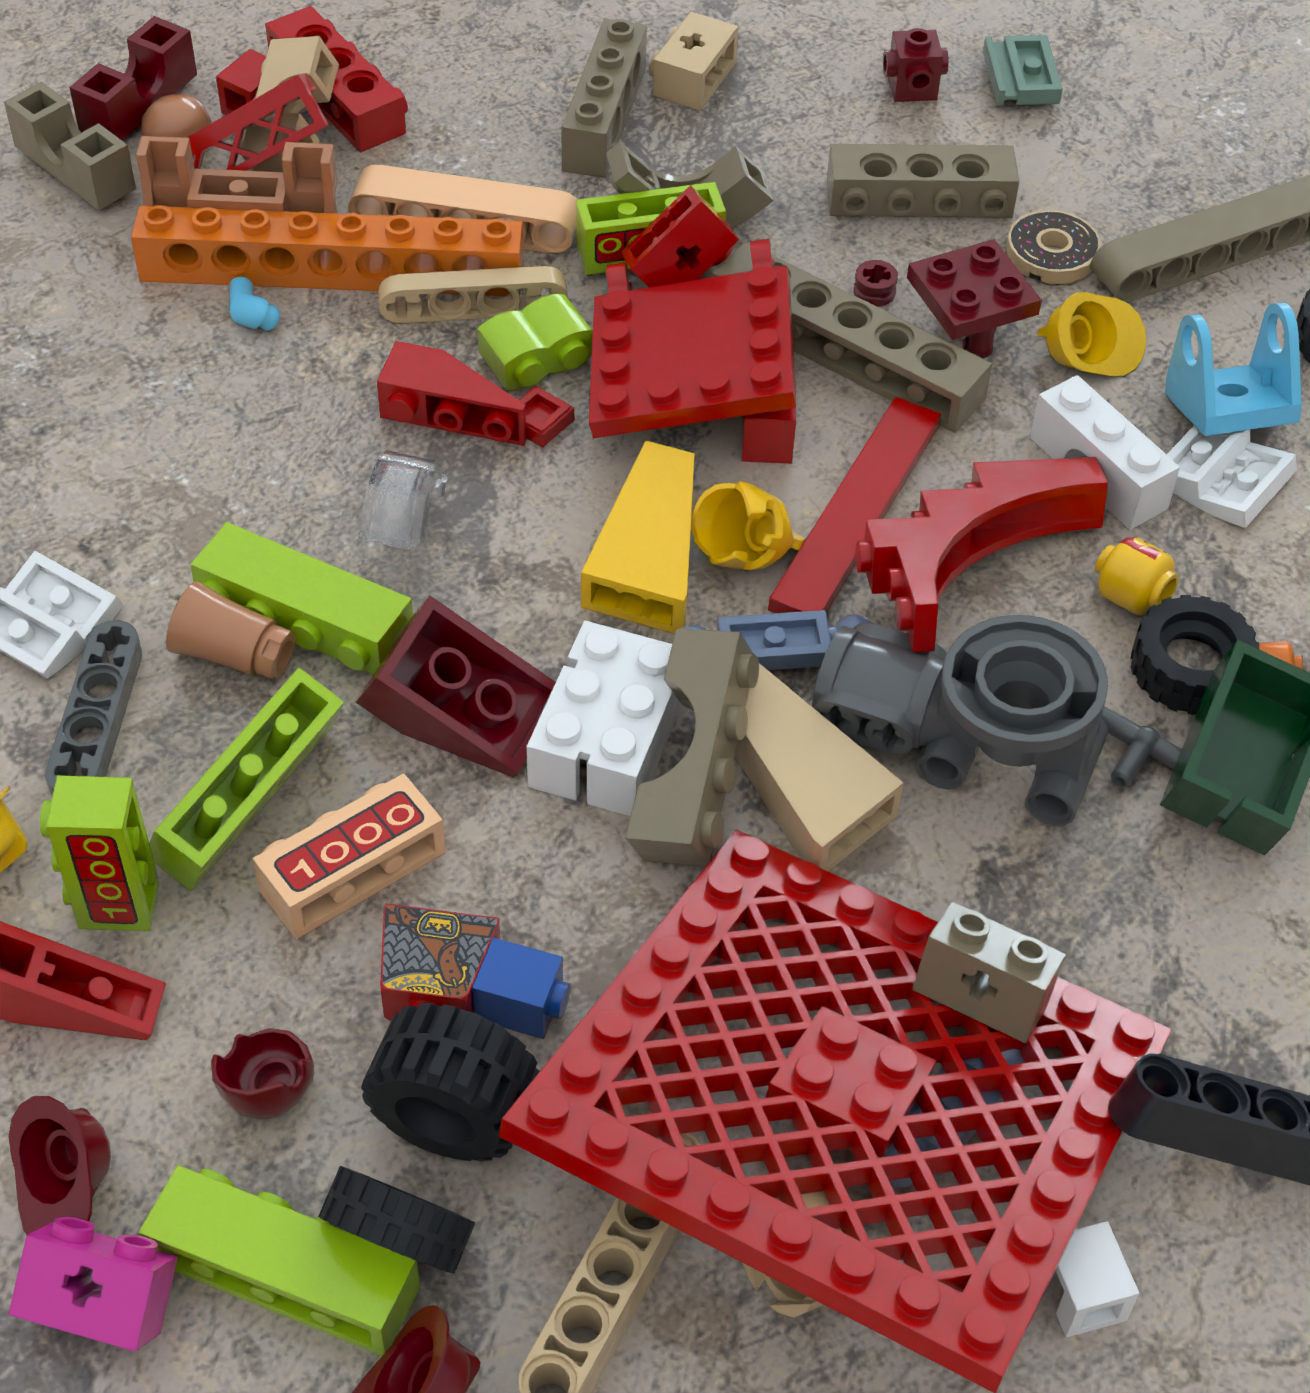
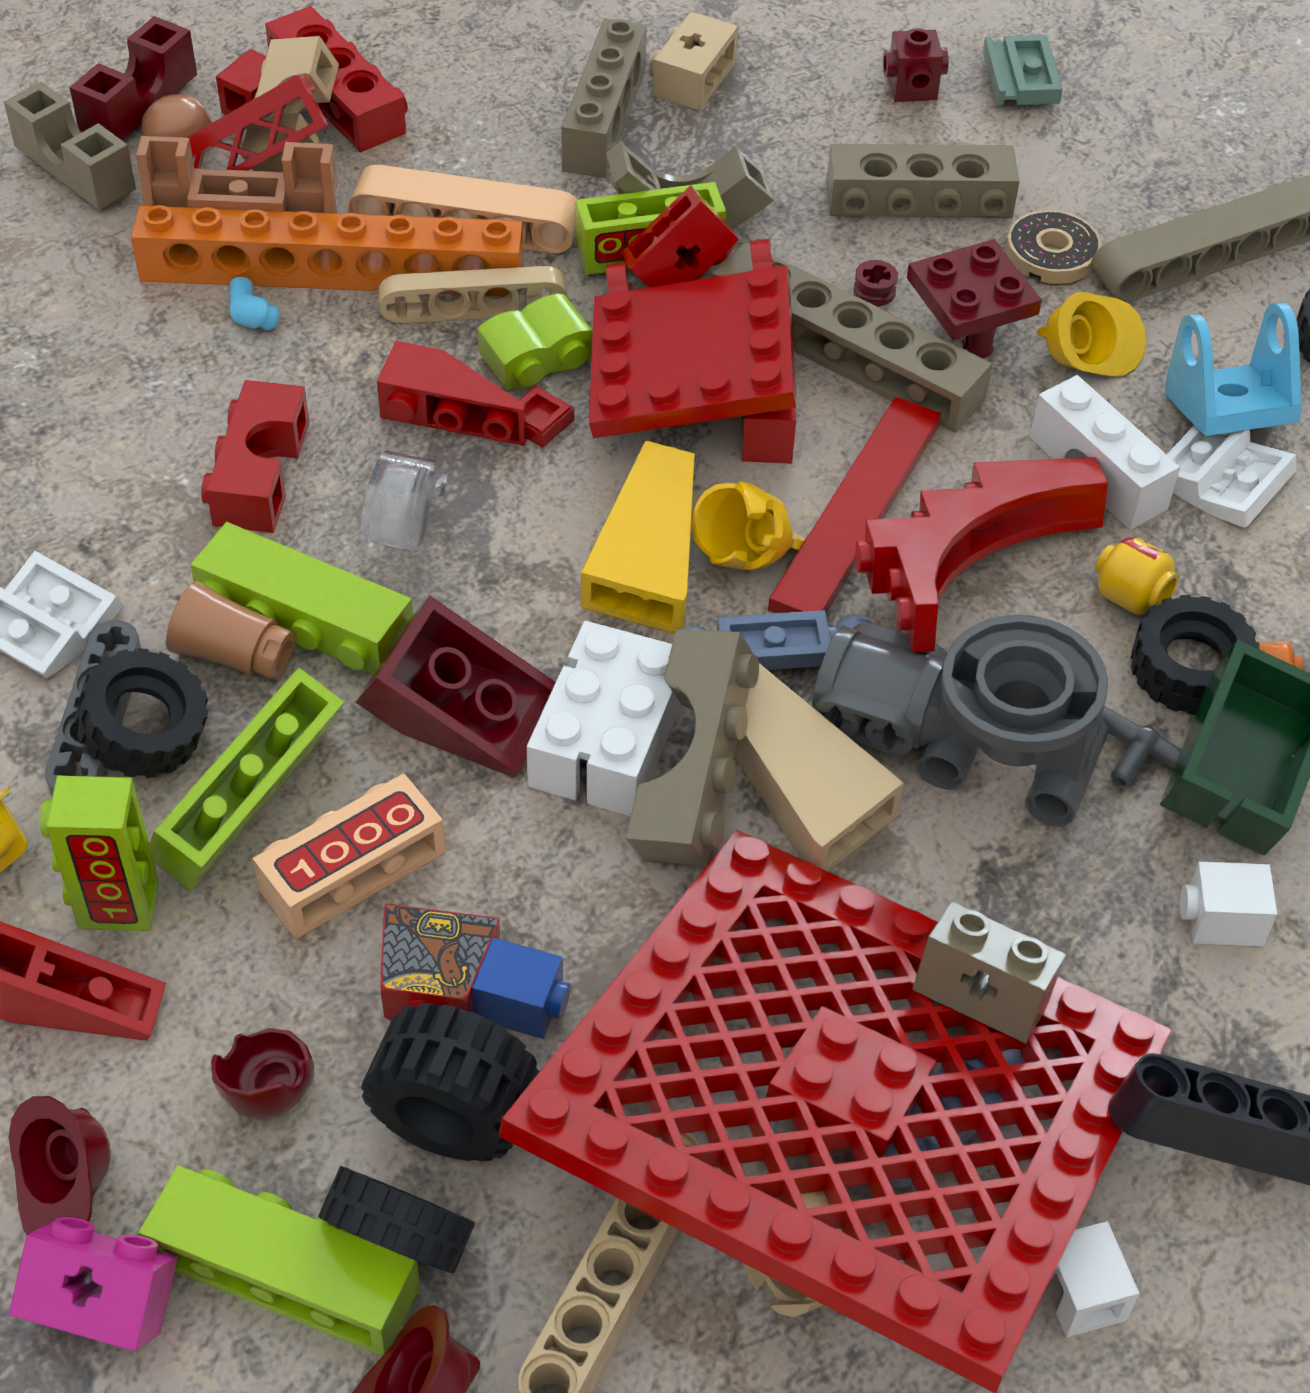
(134, 751): none -> black tyre
(245, 481): none -> red arch
(1229, 904): none -> white brick

